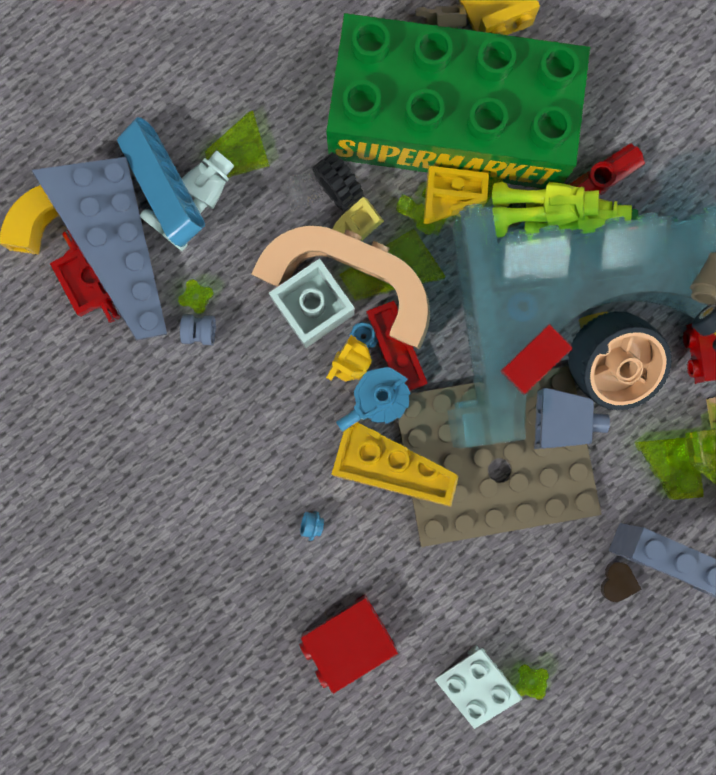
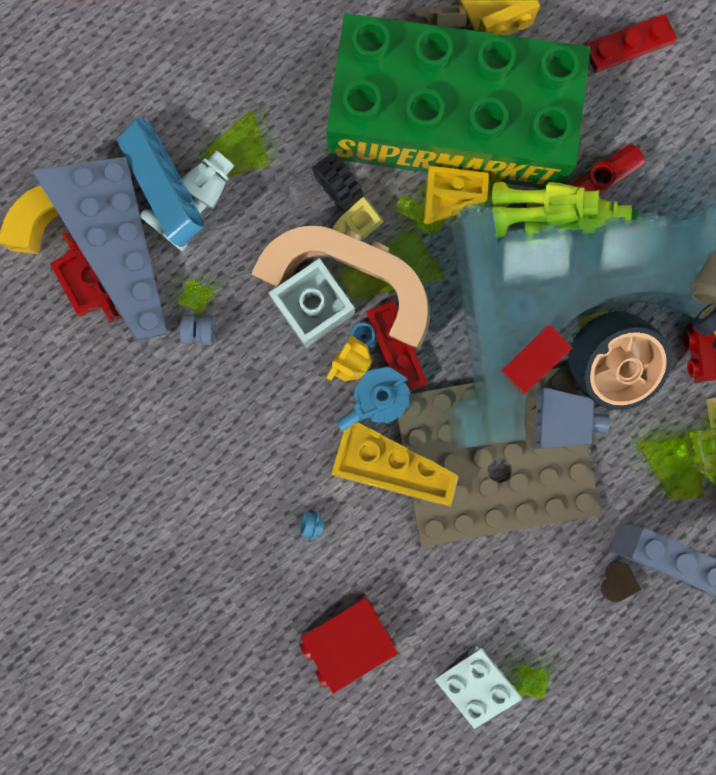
(631, 43): none -> red plate

